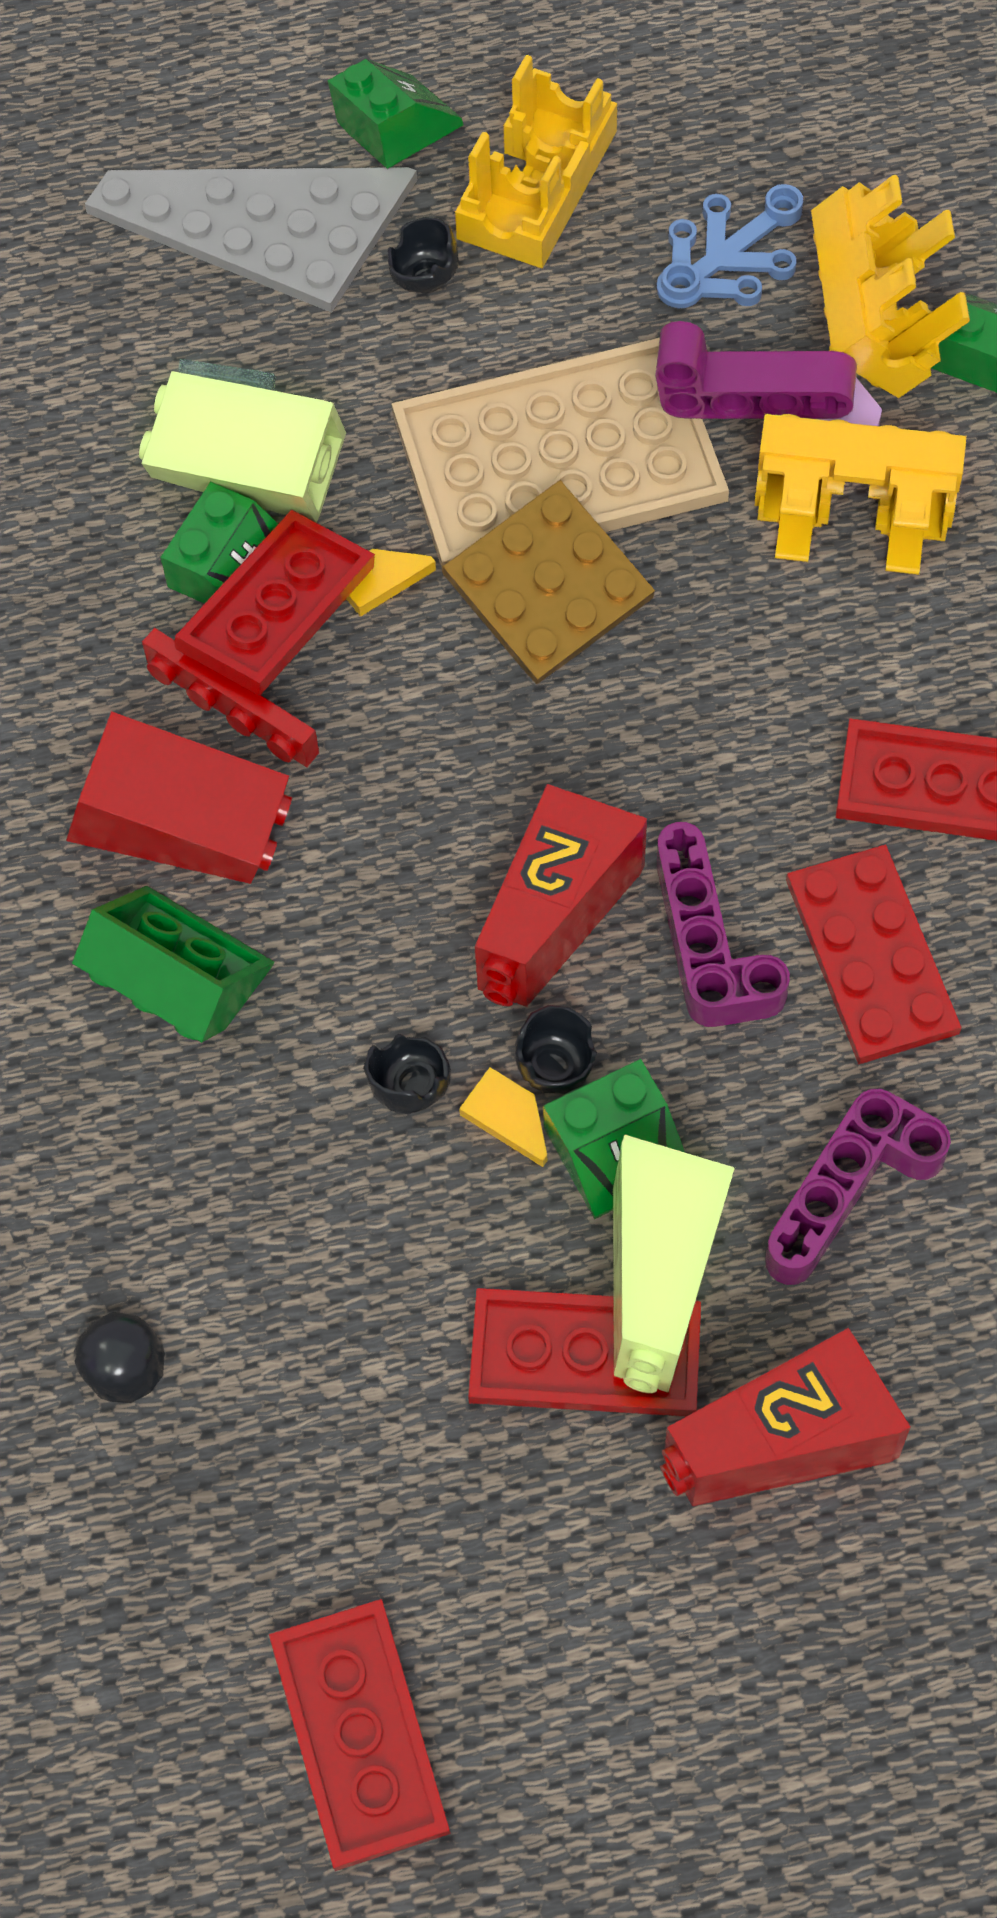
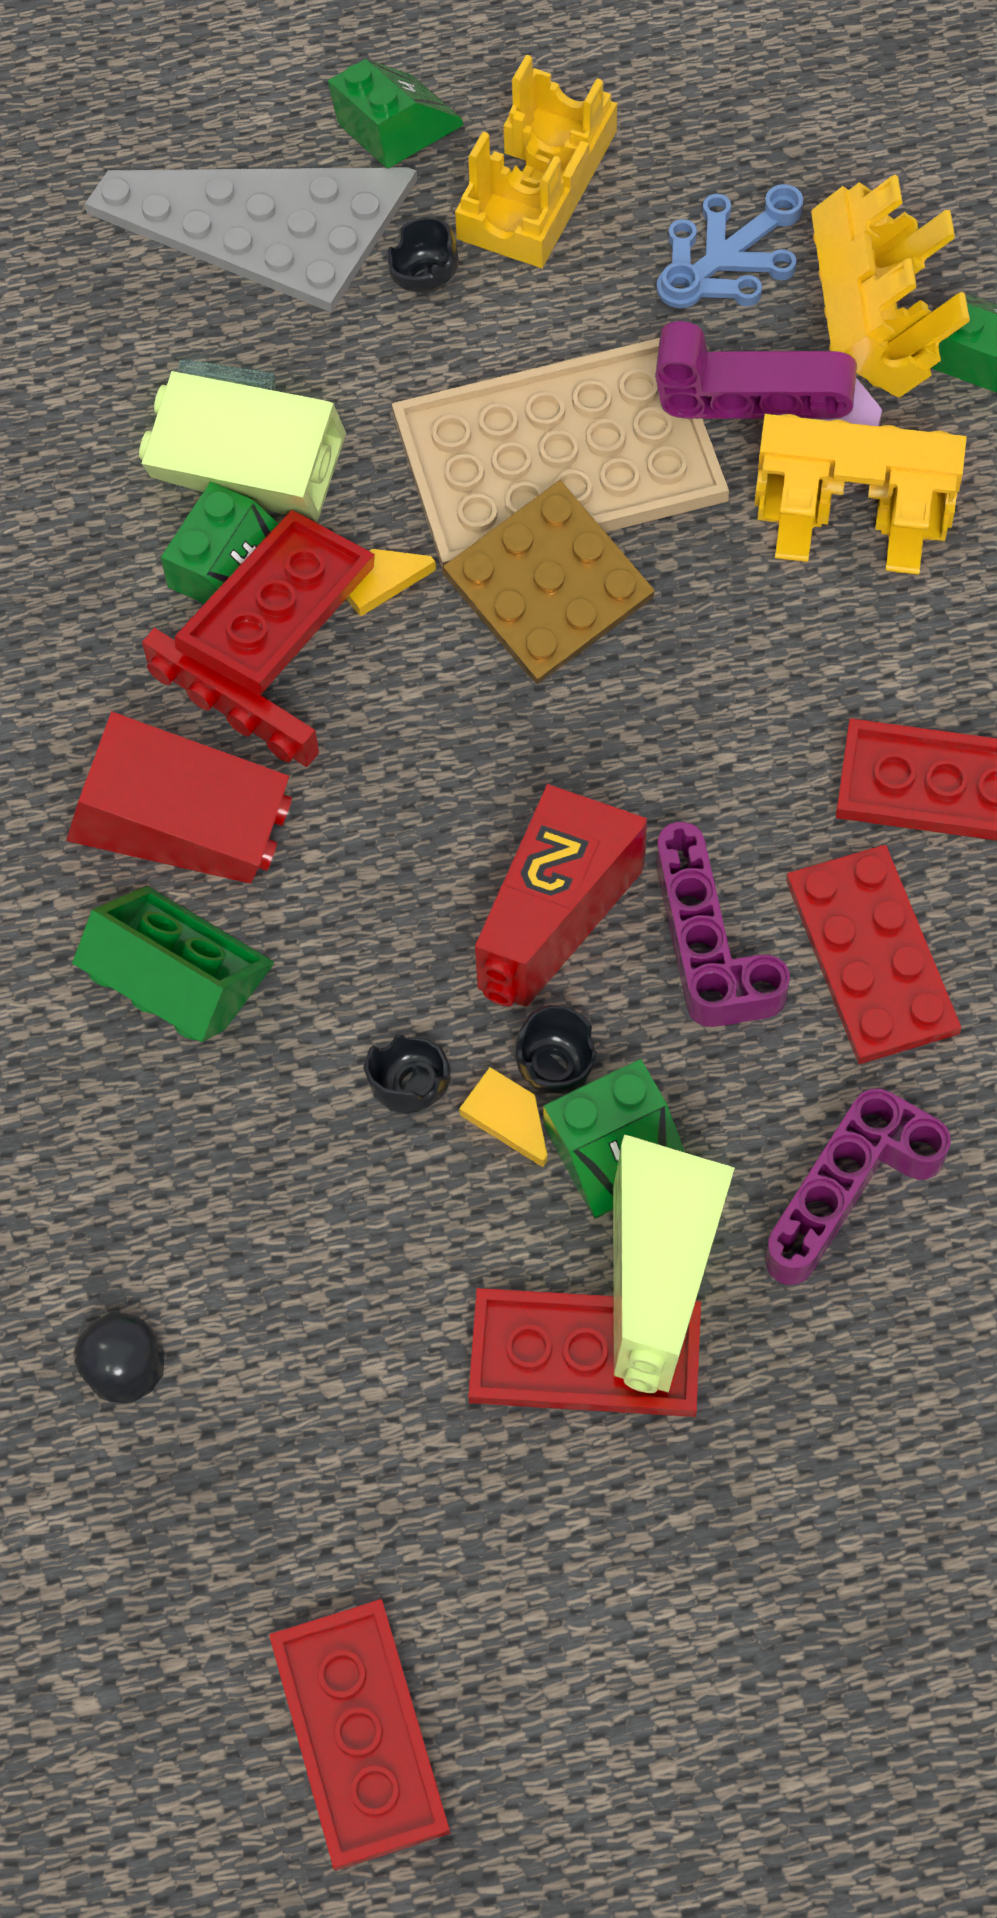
(787, 1427): red slope -> none

